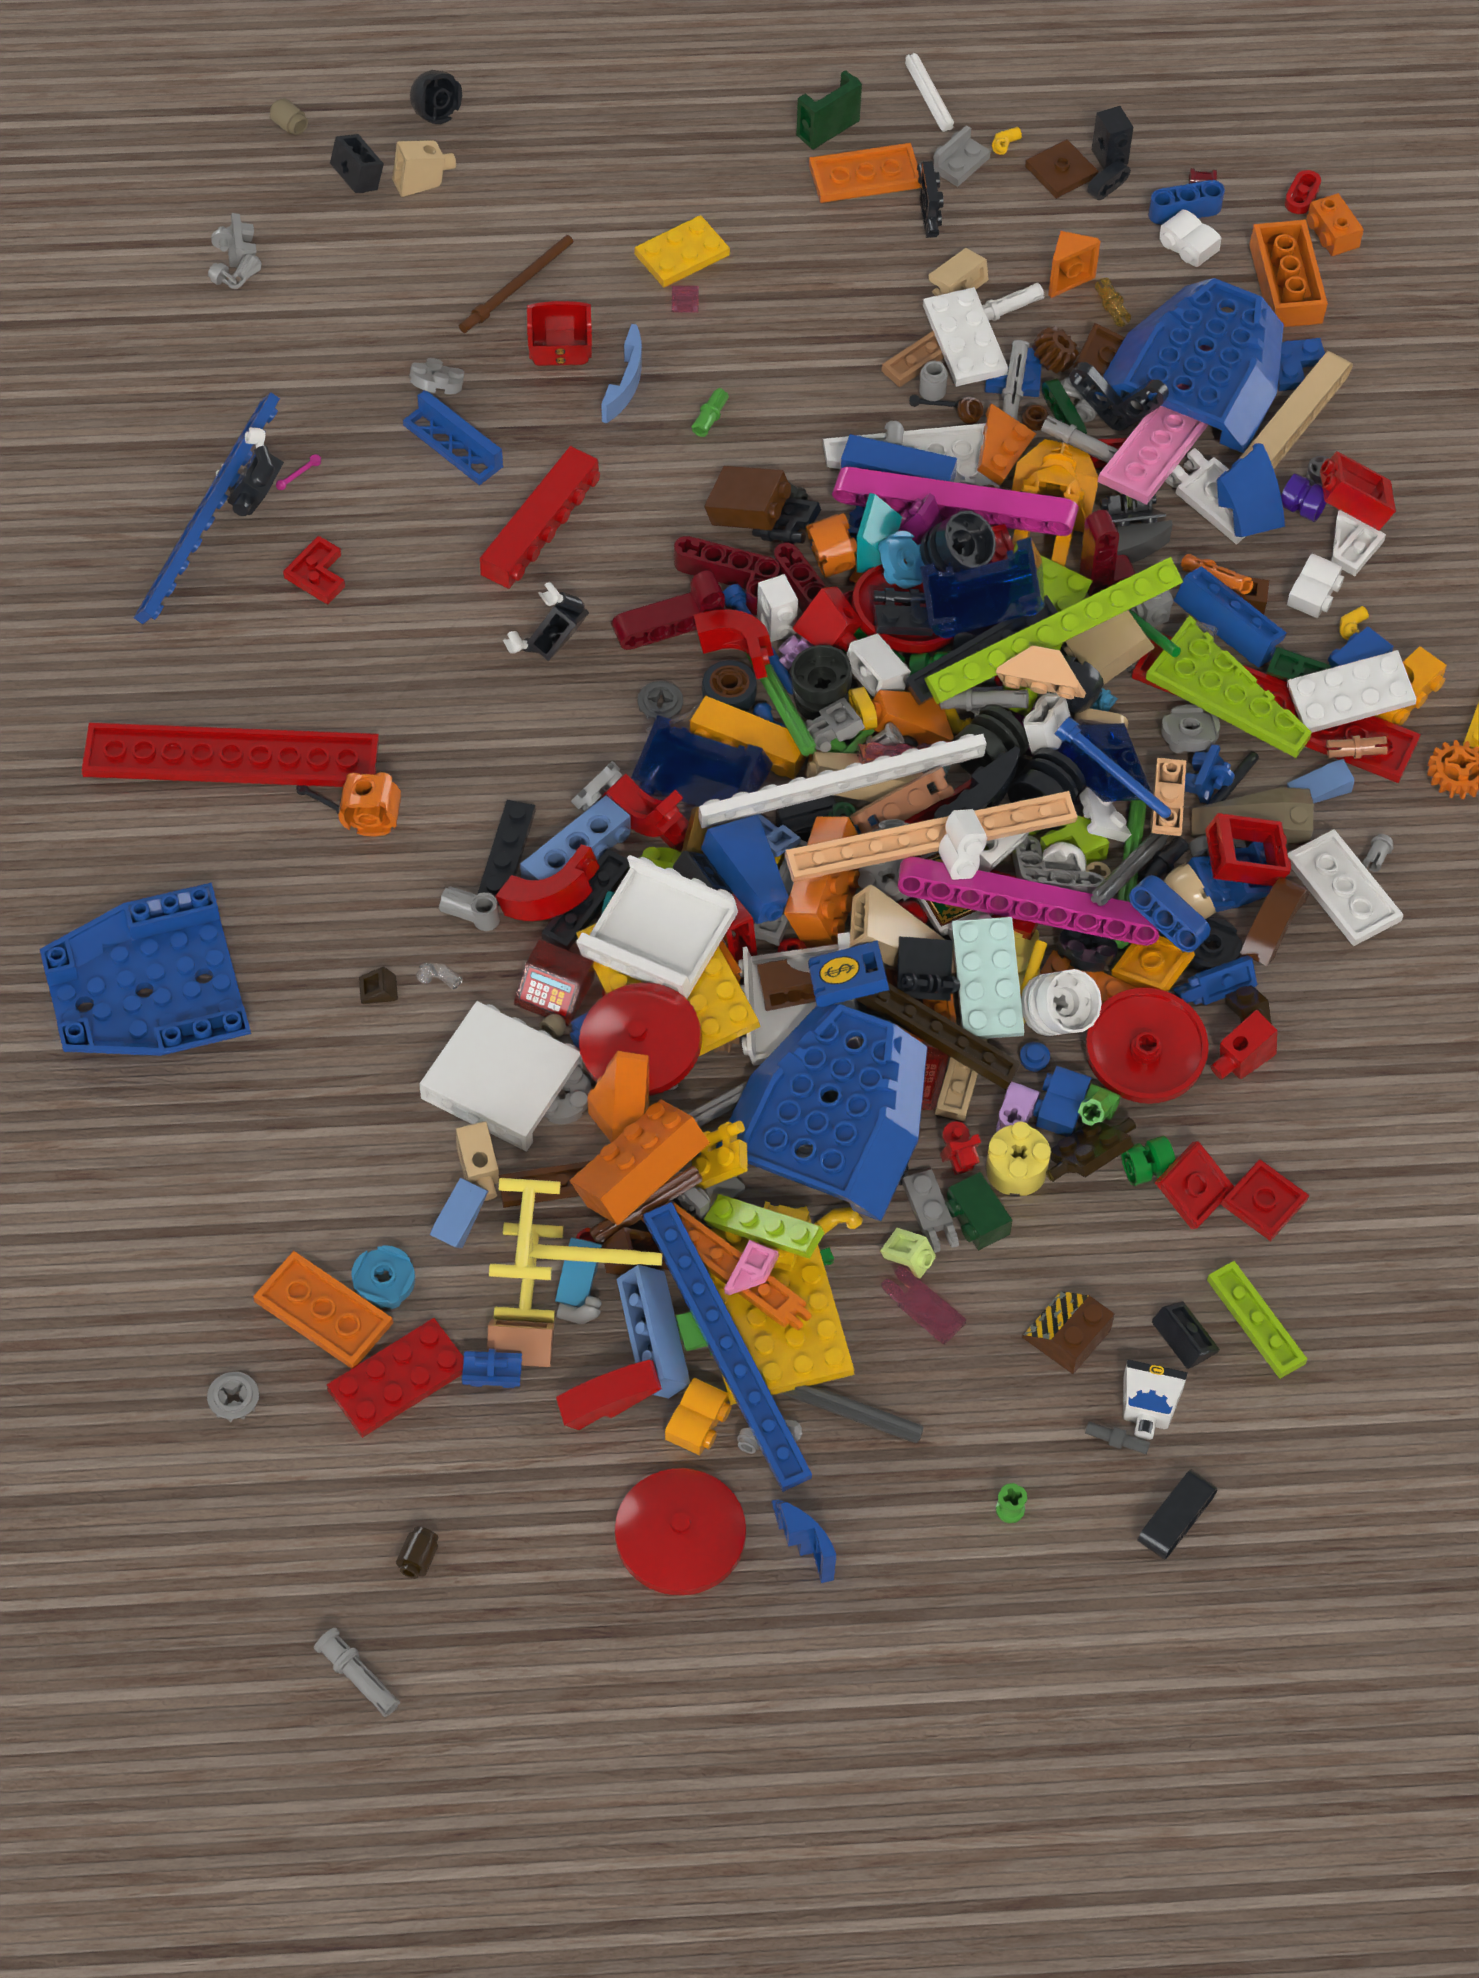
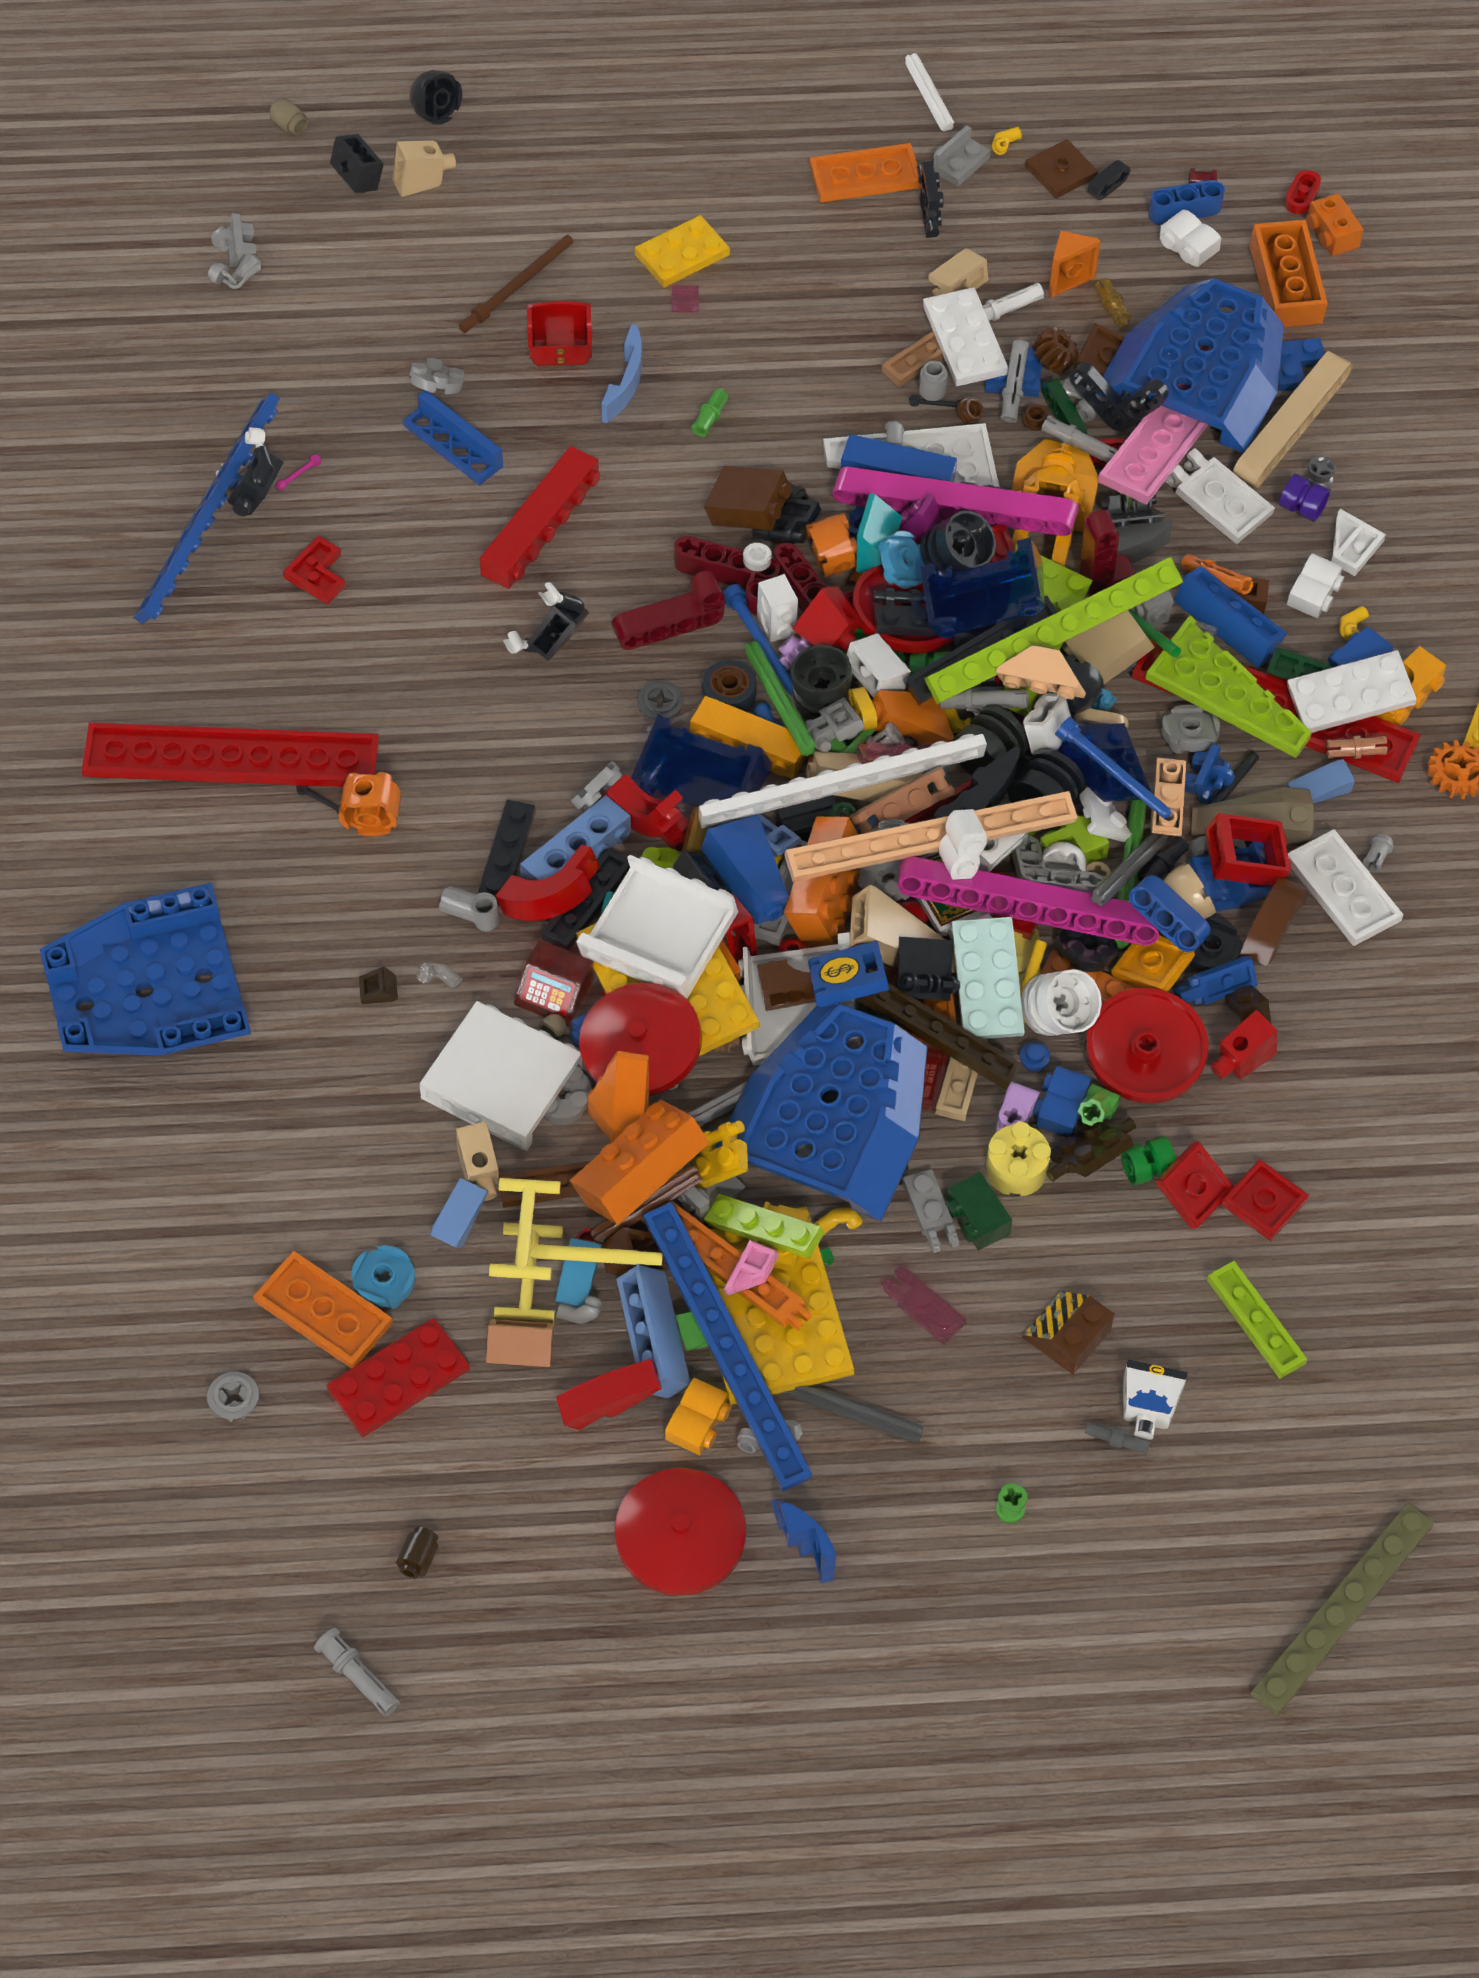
(492, 1368): blue hips -> none
(737, 631): red arch -> none
(757, 556): none -> white tile
(830, 115): dark green panel -> none
(909, 1250): yellowish green bracket -> none
(959, 1148): red hips -> none
(1002, 445): orange wing -> none
(1112, 136): black brick -> none
(1177, 1514): black beam -> none
(1184, 1334): black slope -> none
(1252, 494): blue slope -> none
(1341, 1609): none -> olive plate
(1357, 490): red window -> none

